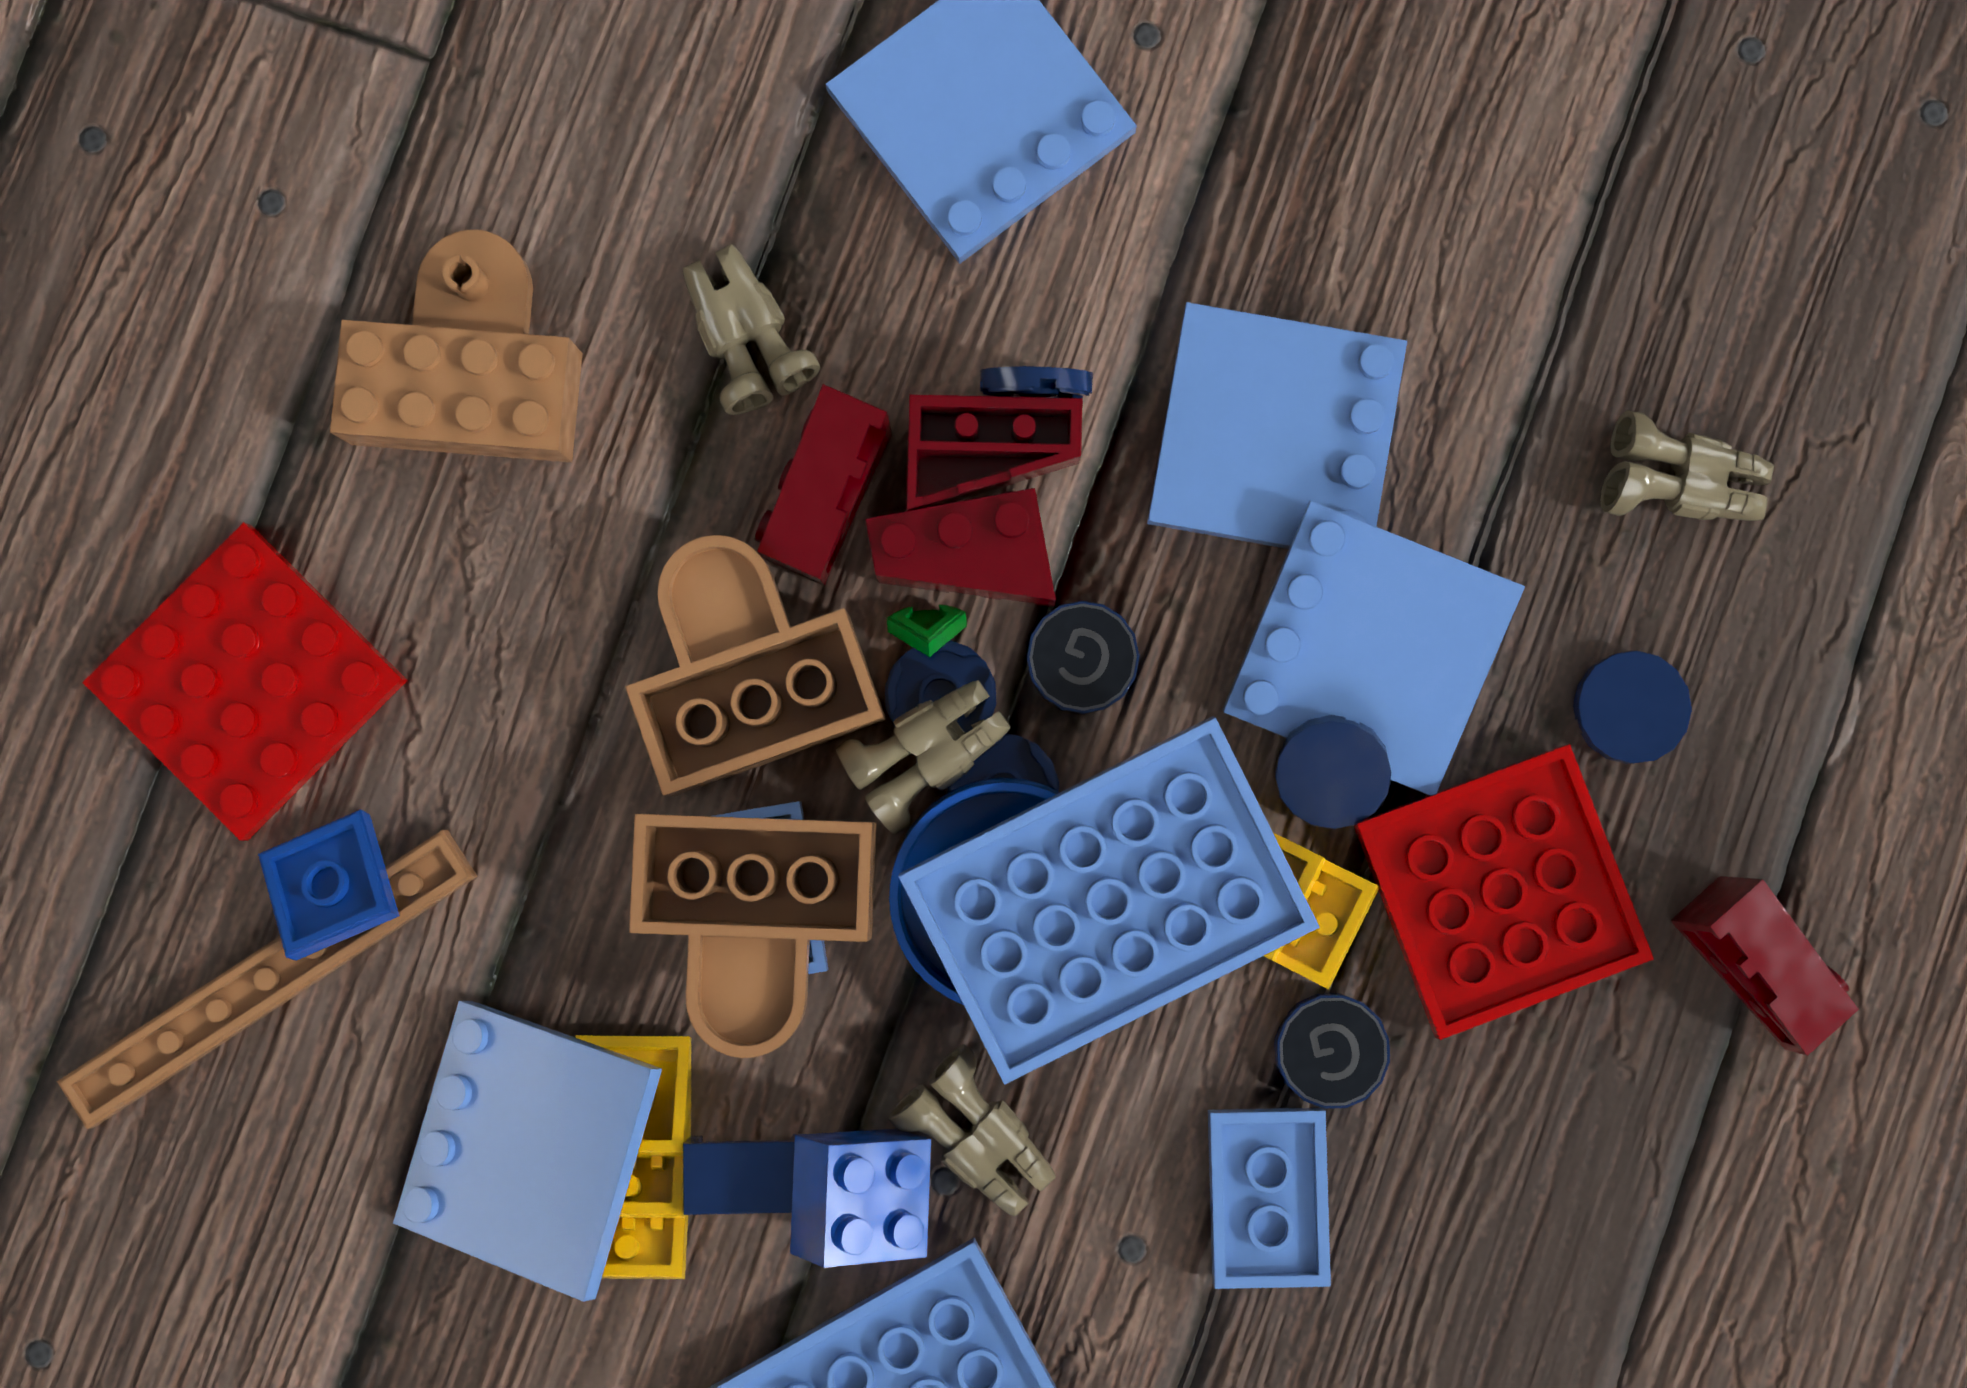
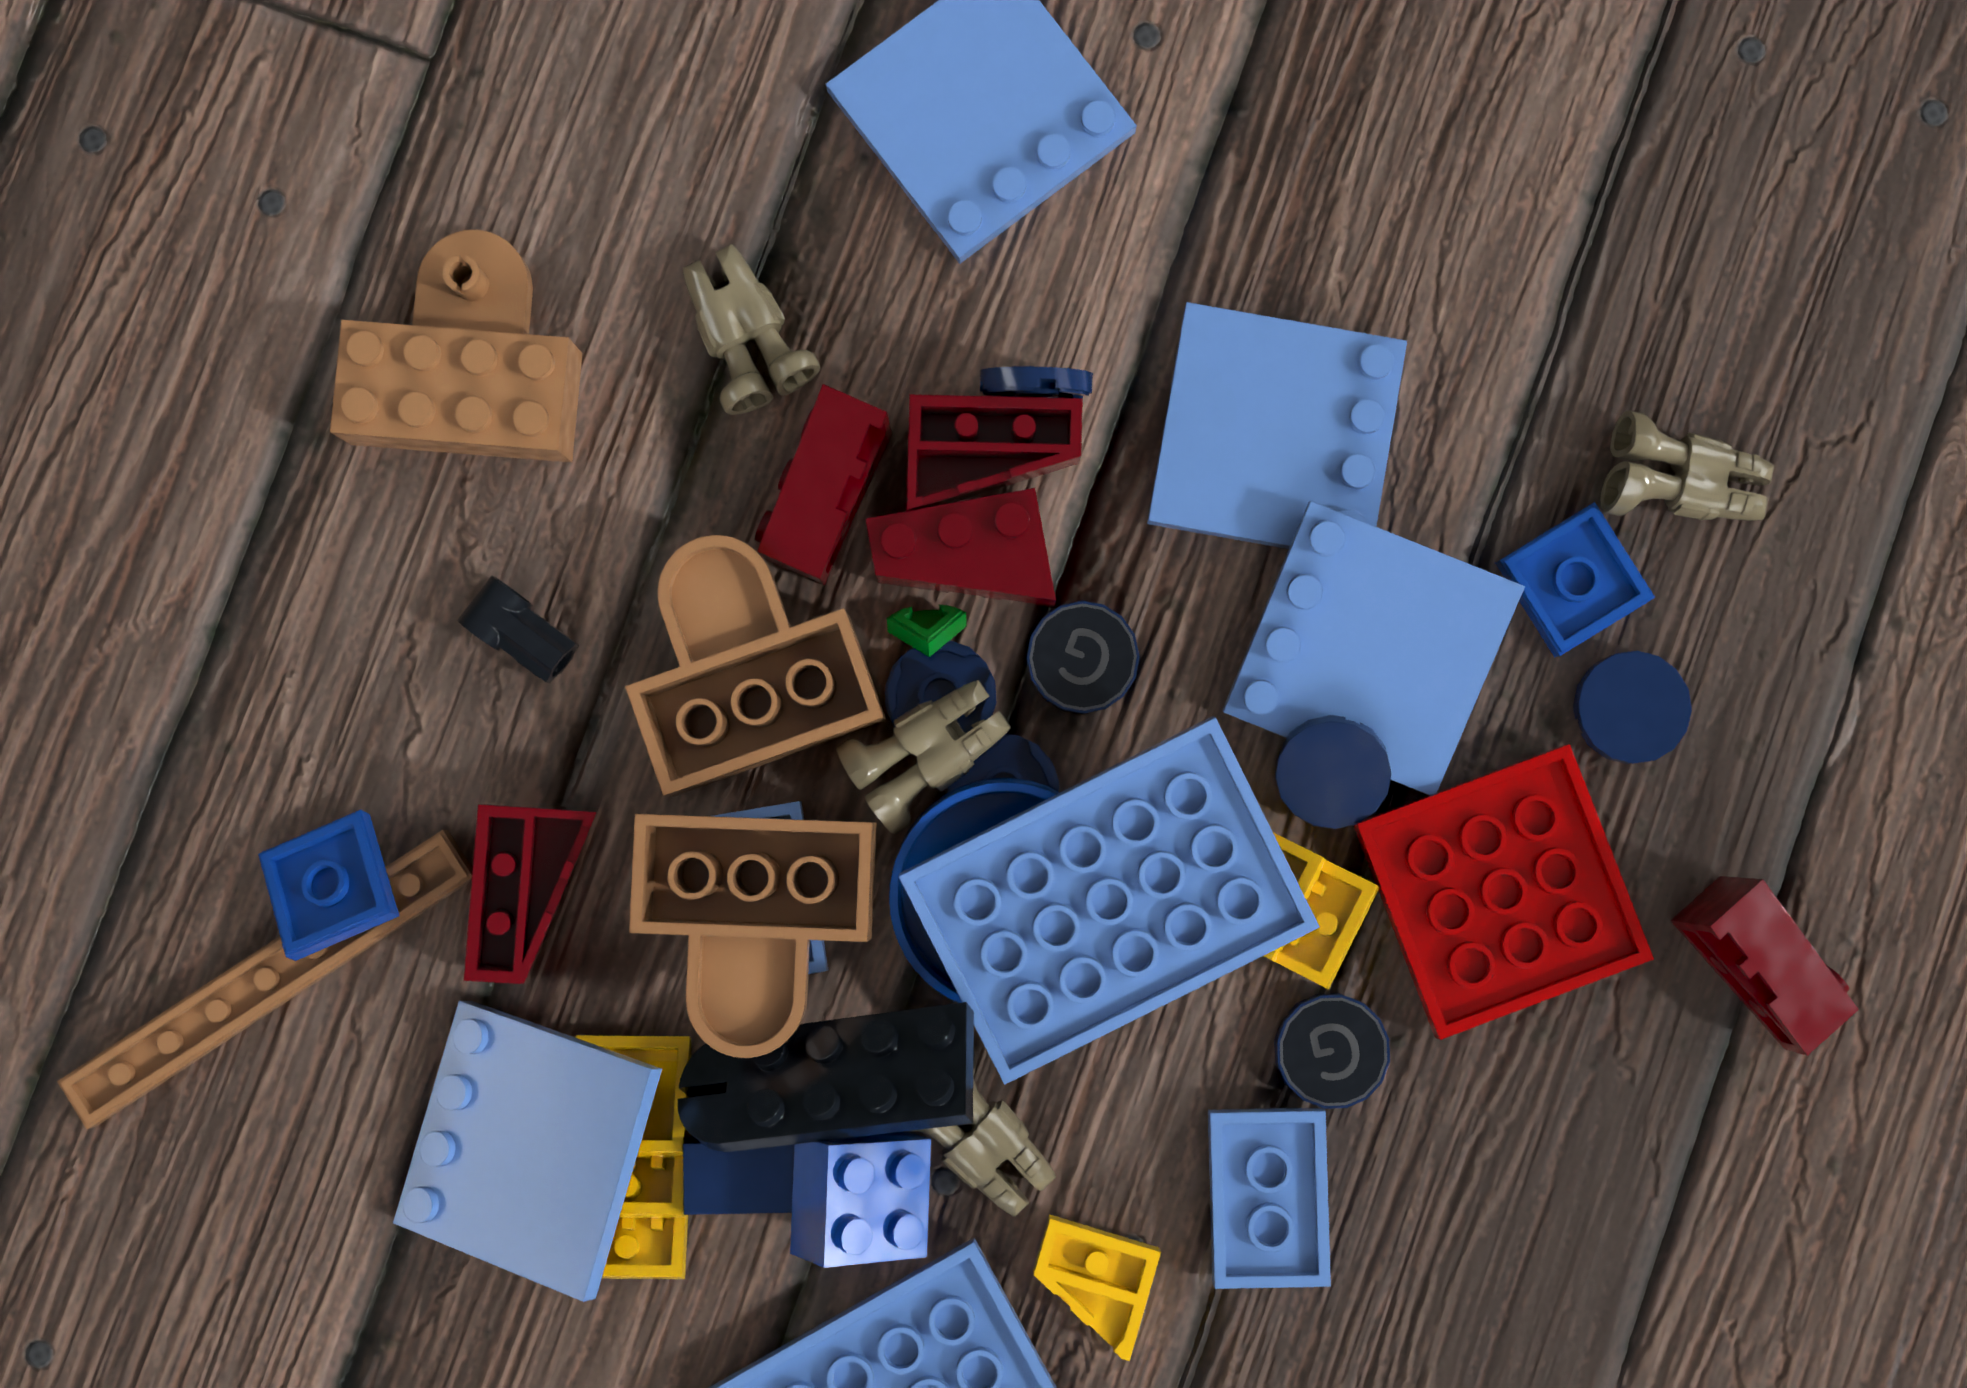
(245, 681): red plate -> none
(507, 622): none -> black piece
(517, 884): none -> dark red wedge
(836, 1081): none -> black plate
(1099, 1277): none -> yellow wing
(1575, 580): none -> blue tile

